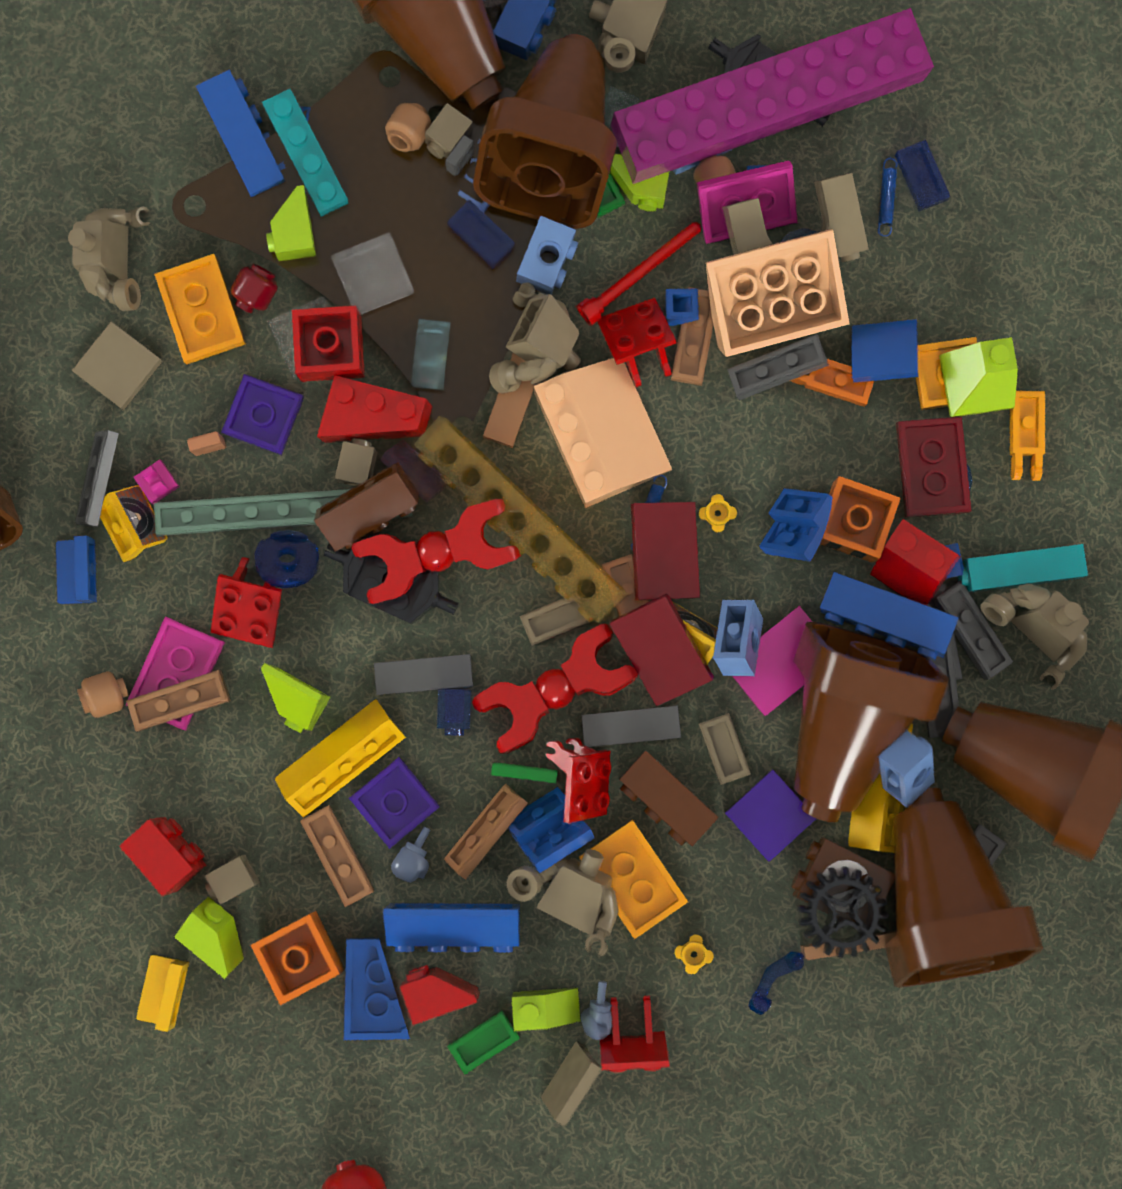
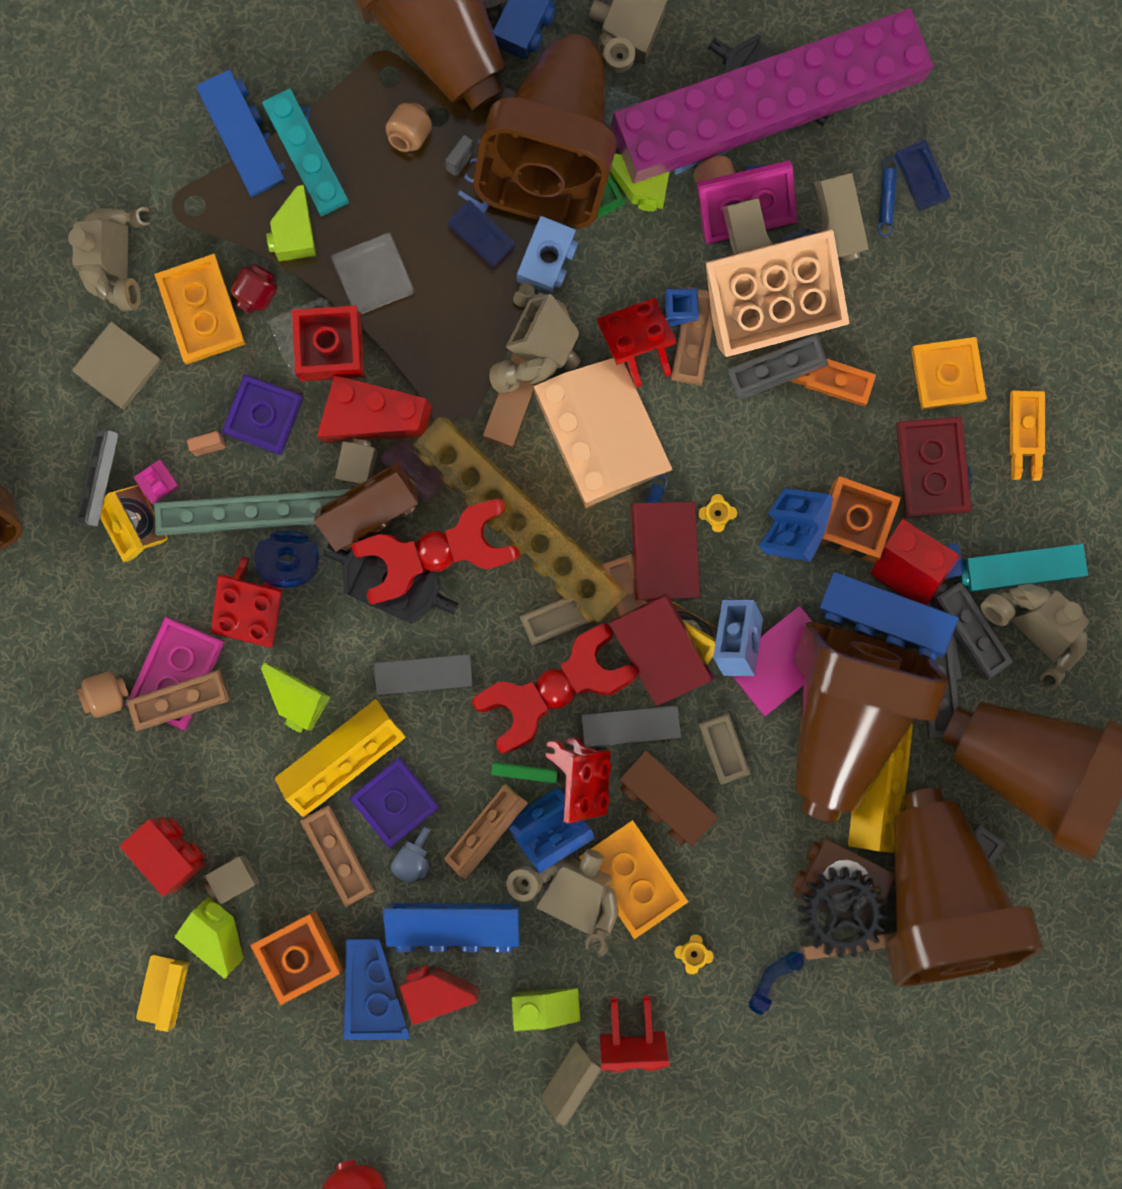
(76, 570): blue panel -> none
(430, 354): clear light blue slope -> none
(447, 131): dark tan brick -> none
(454, 711): clear blue brick -> none
(483, 1042): green tile -> none
(592, 308): red piece -> none
(597, 1018): sand blue piece -> none
(769, 815): dark purple tile -> none
(885, 351): blue slope -> none
(907, 768): medium blue brick -> none
(980, 377): lime slope -> none

